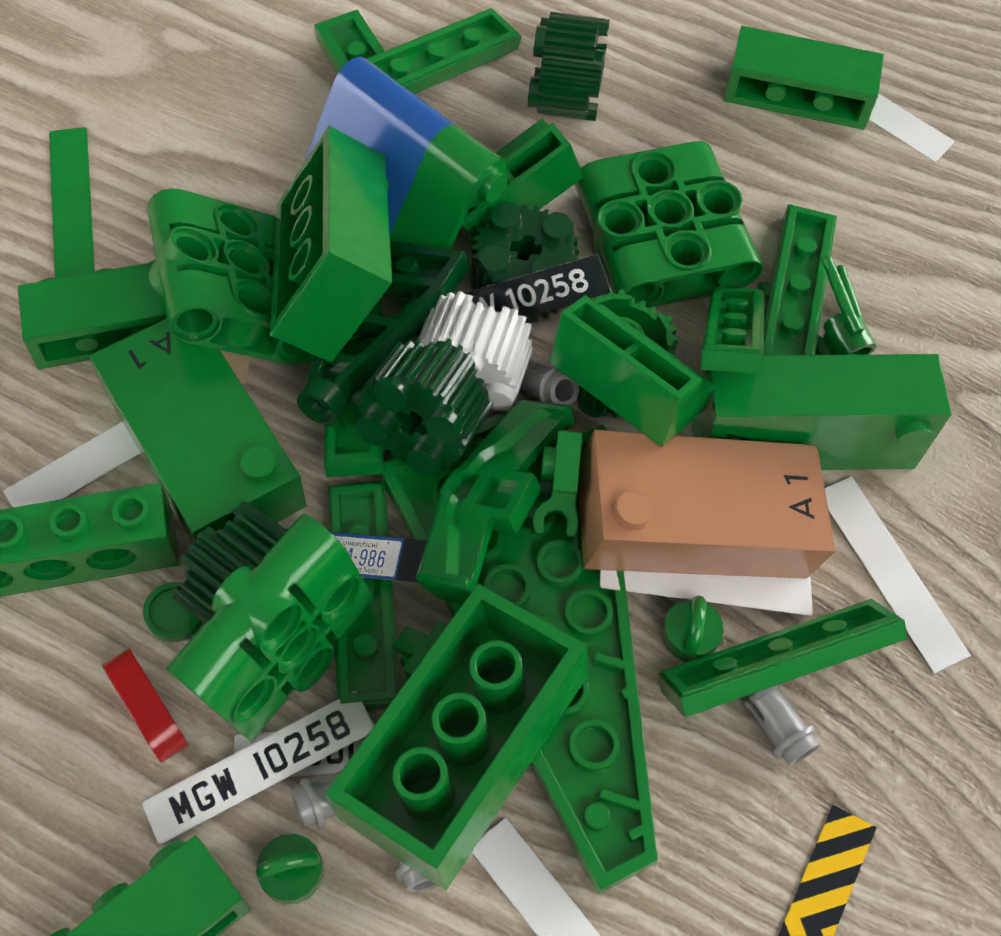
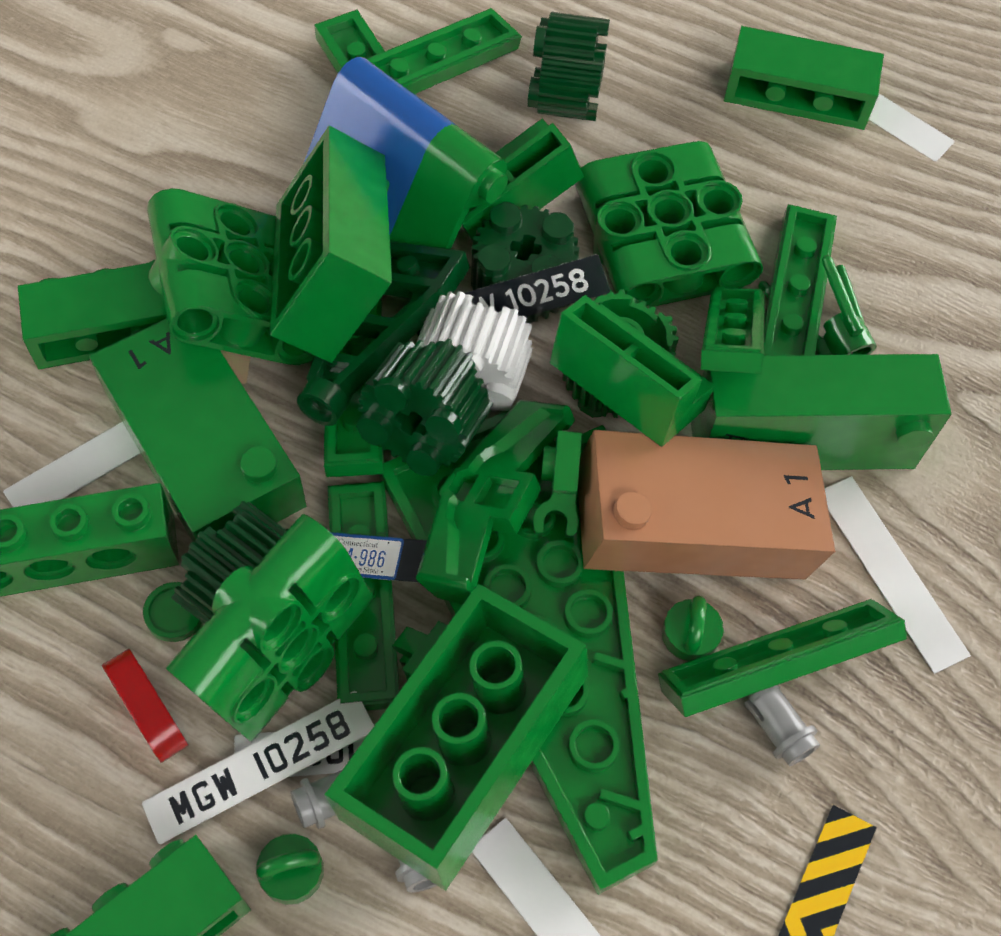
(71, 203): green sticker -> none
(548, 385): light grey pin -> none
(764, 593): white sticker -> none

